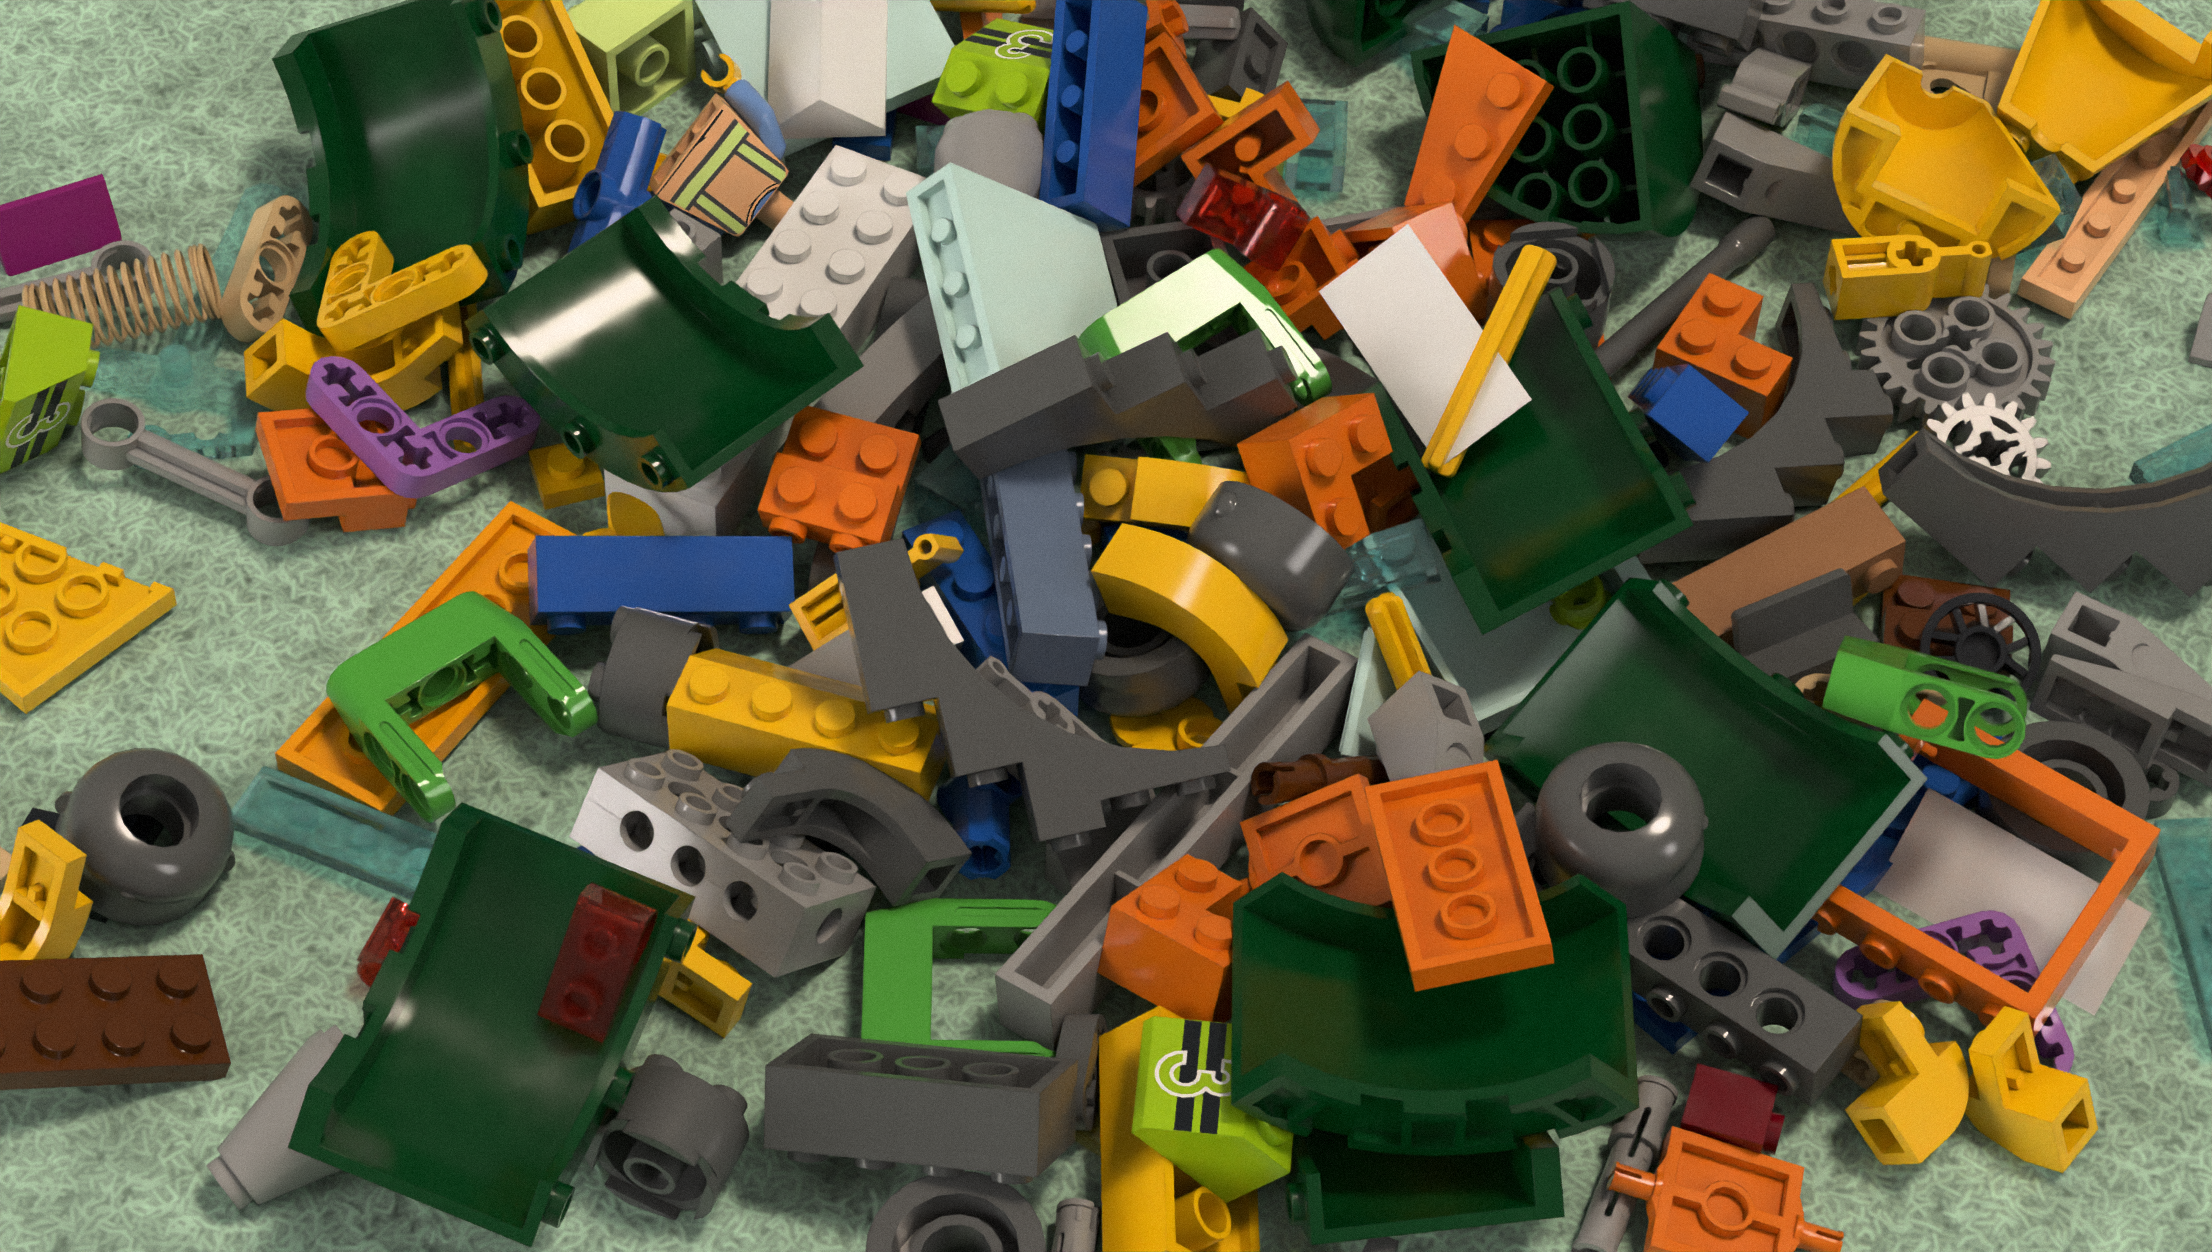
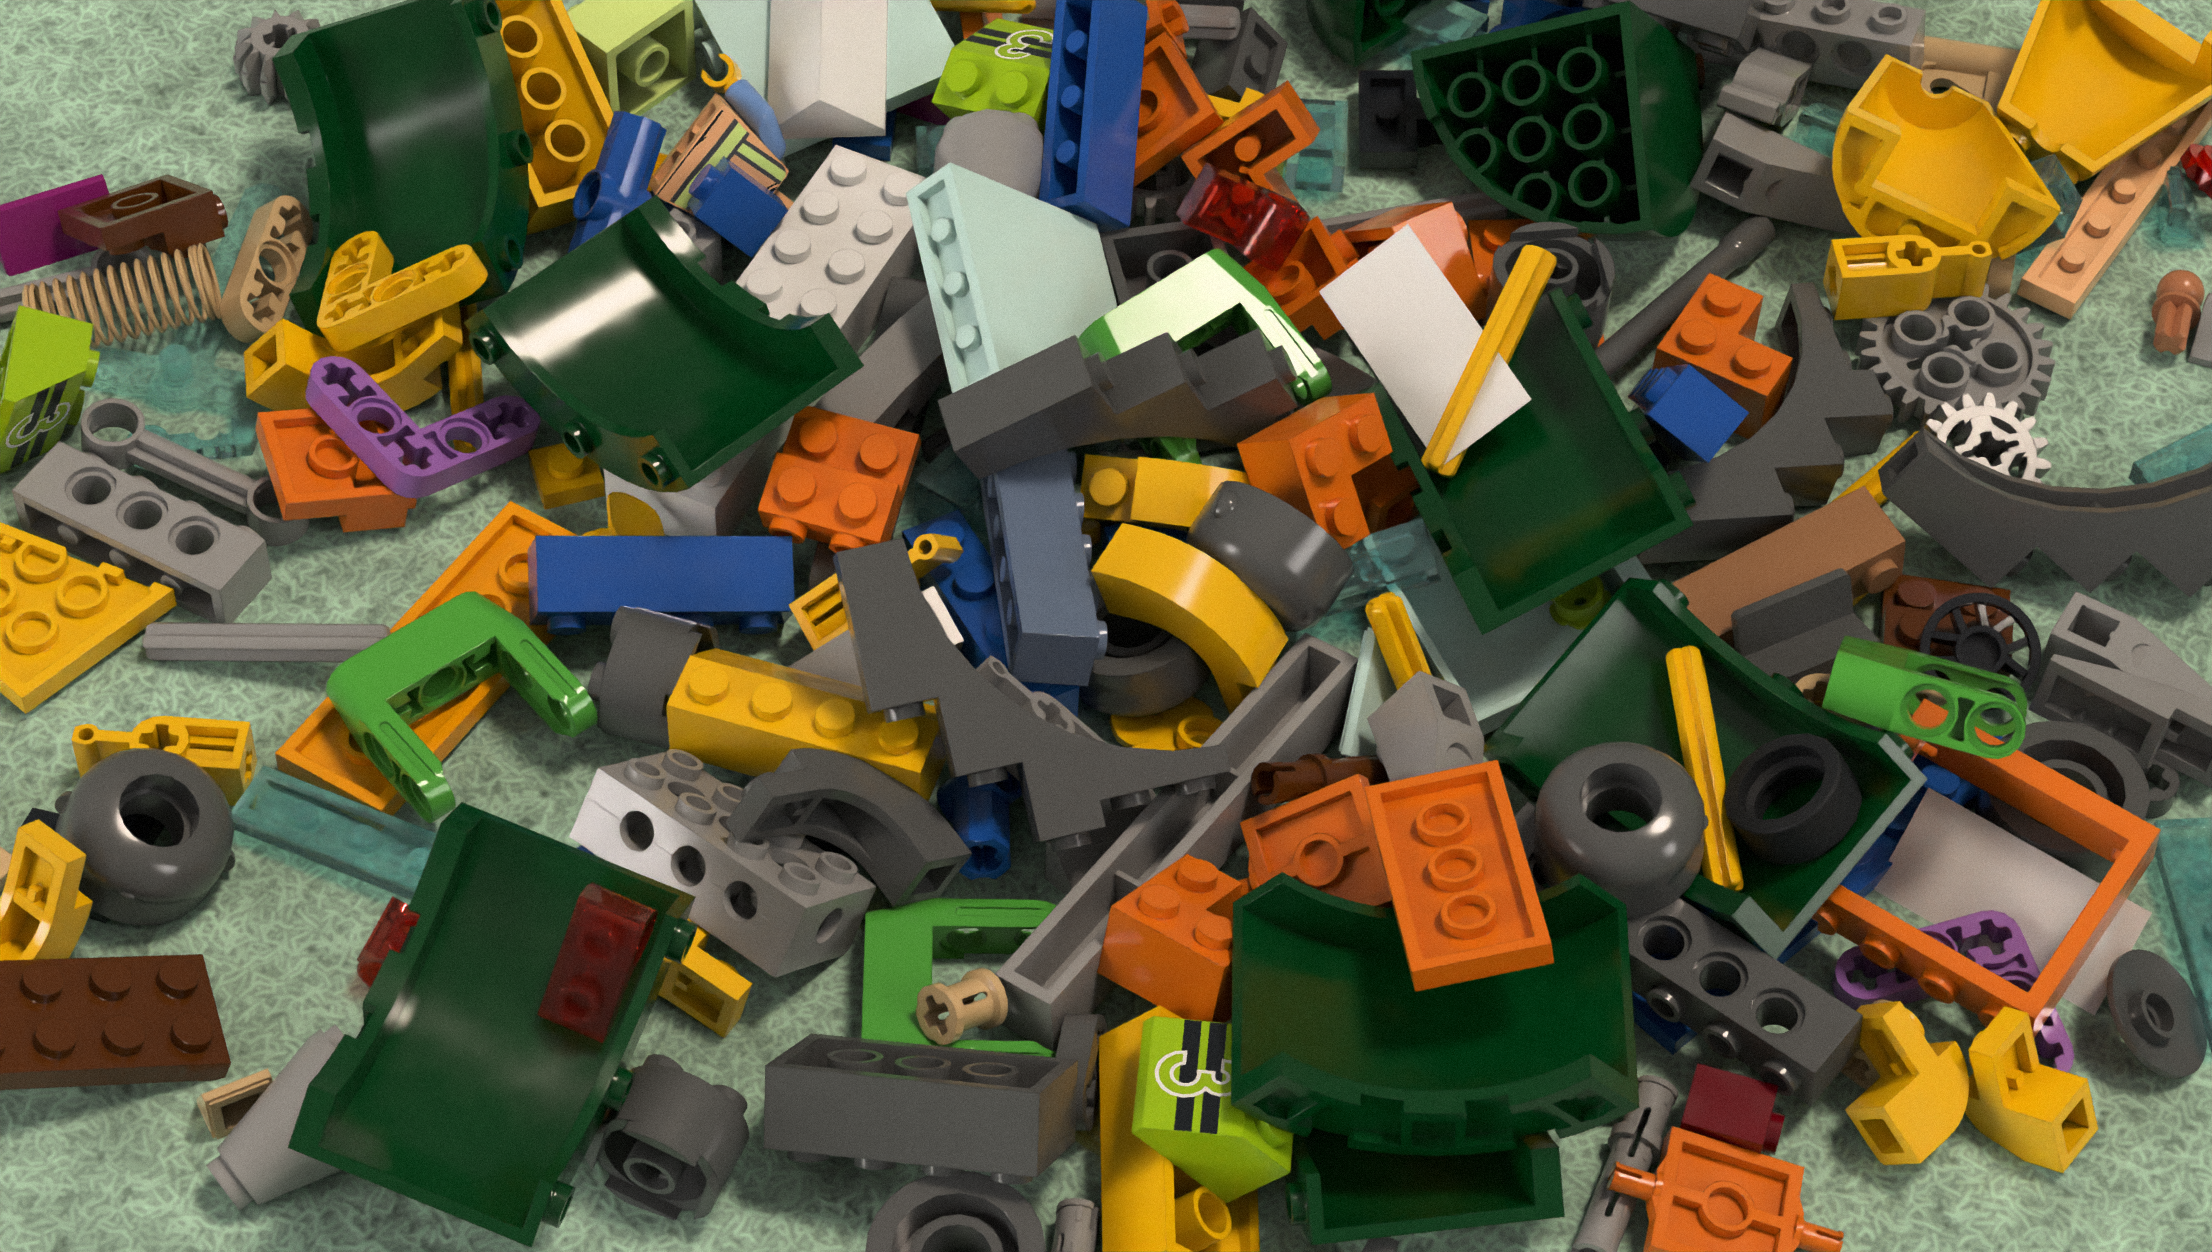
(144, 530): none -> light grey brick
(154, 213): none -> reddish brown plate
(217, 746): none -> yellow piece
(228, 1104): none -> tan slope
(259, 45): none -> light grey gear
(259, 641): none -> light grey axle
(735, 205): none -> blue brick
(962, 1008): none -> tan bush
(1391, 120): none -> black hinge
(1473, 124): orange wing -> none
(1704, 762): none -> yellow axle
(1813, 826): none -> black tyre
(2156, 1014): none -> dark grey dish
(2176, 309): none -> nougat axle

